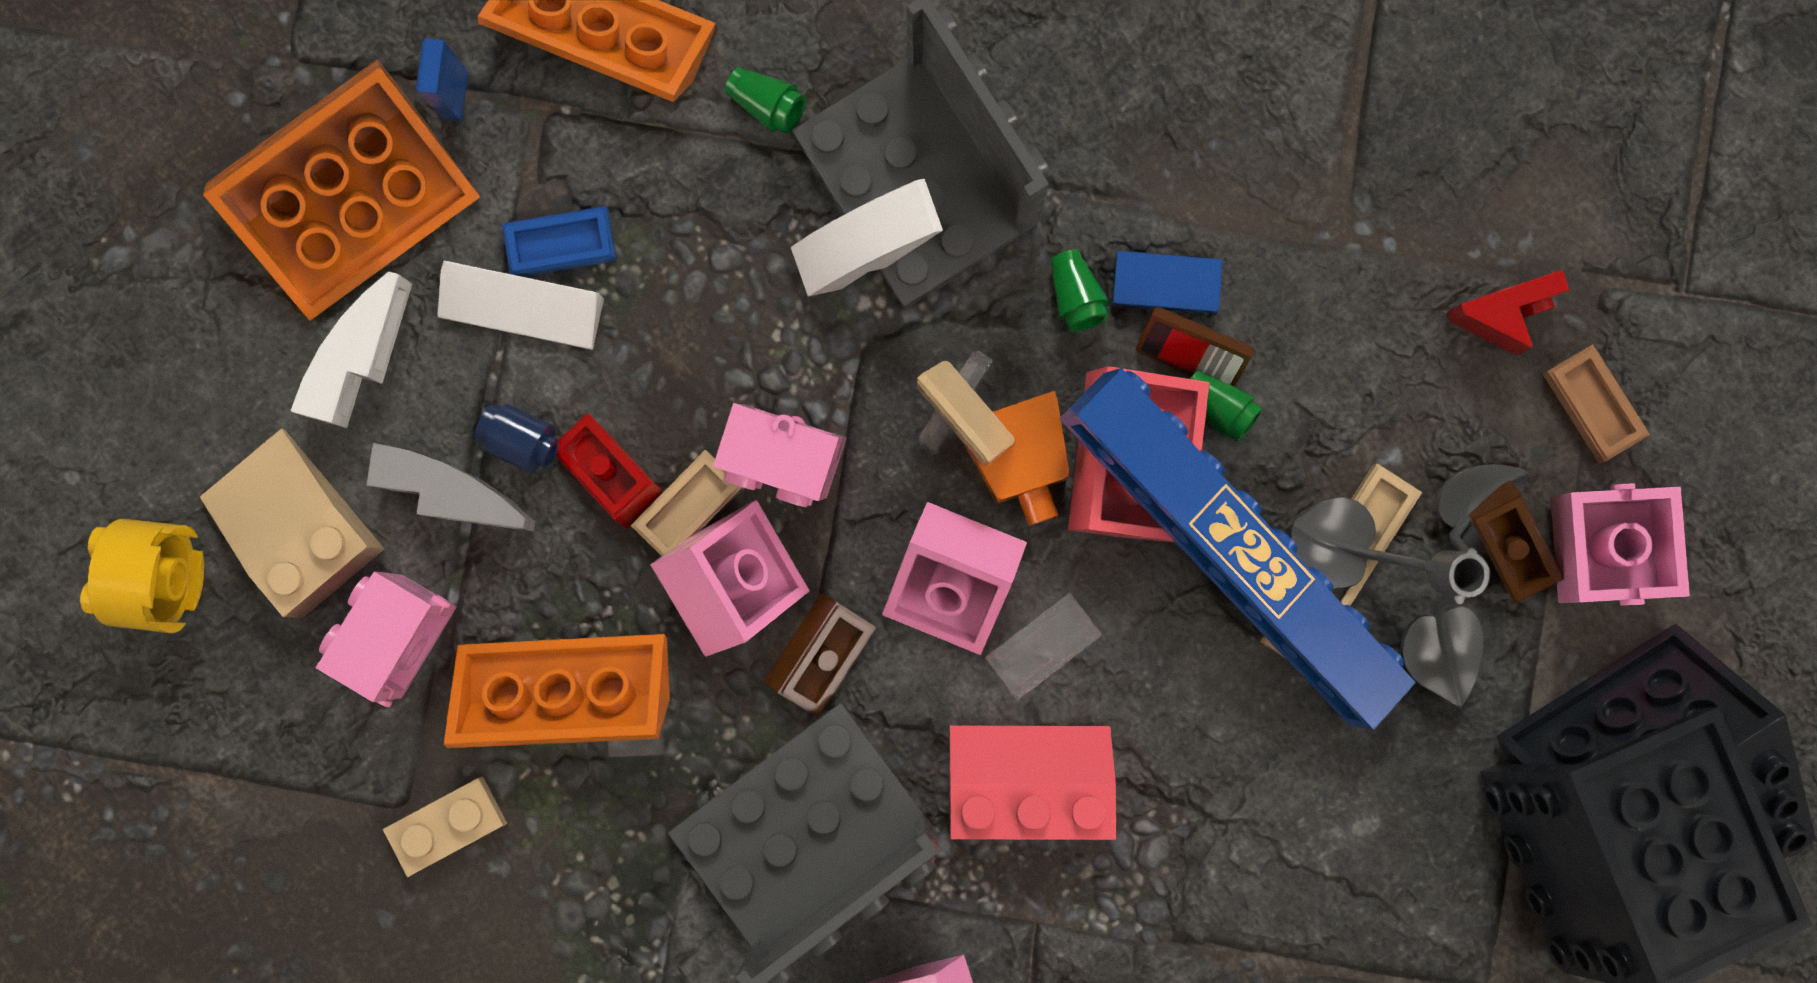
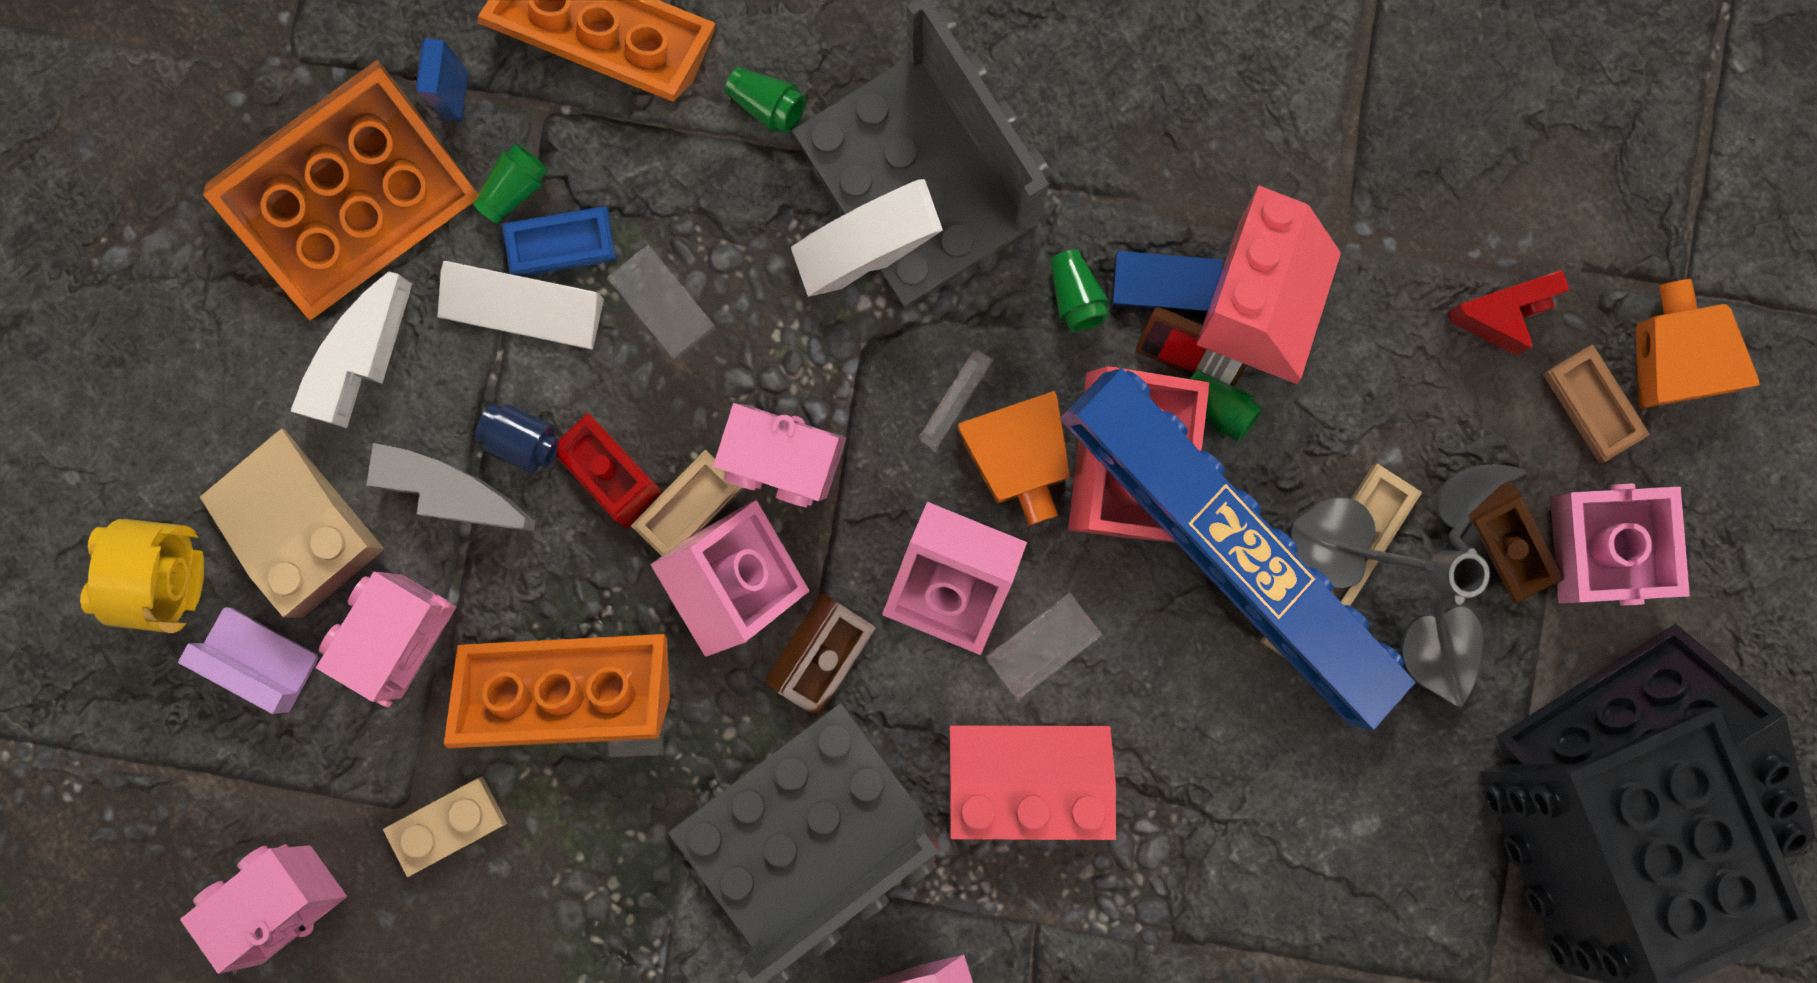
(252, 661): none -> lavender panel
(262, 906): none -> bright pink brick
(510, 182): none -> green cone
(661, 302): none -> clear tile
(965, 412): tan slope -> none
(1272, 287): none -> coral slope
(1690, 351): none -> orange torso

